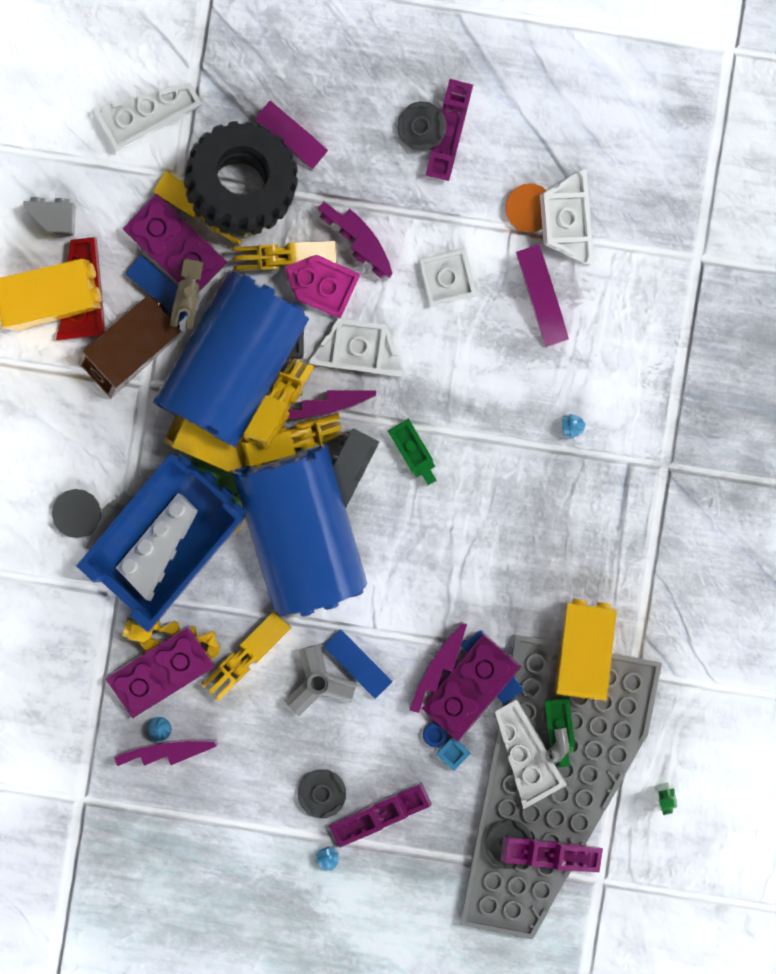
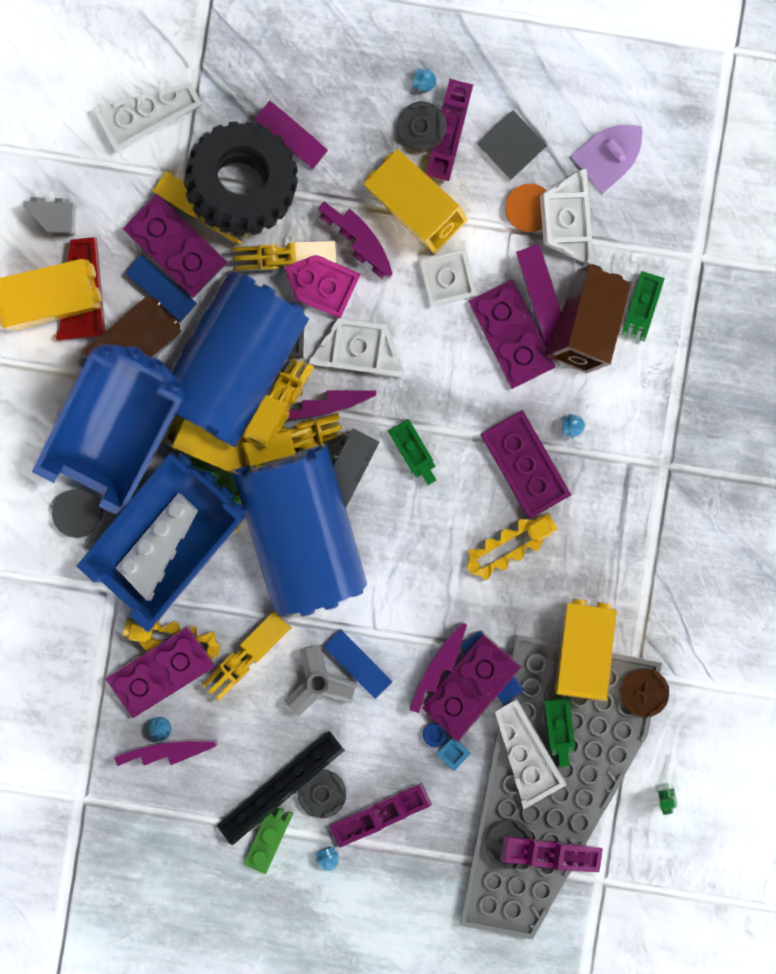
(111, 423): none -> blue cylinder
(187, 293): dark tan piece -> none
(267, 841): none -> bright green hinge
(280, 788): none -> black tile
(416, 201): none -> yellow slope
(424, 80): none -> dark azure plate
(511, 334): none -> magenta piece
(512, 145): none -> dark grey tile
(525, 464): none -> magenta piece
(538, 530): none -> yellow sword
(560, 748): light grey arm -> none
(590, 320): none -> reddish brown slope
(609, 154): none -> lavender shield
(643, 305): none -> green hinge
(644, 692): none -> reddish brown tile

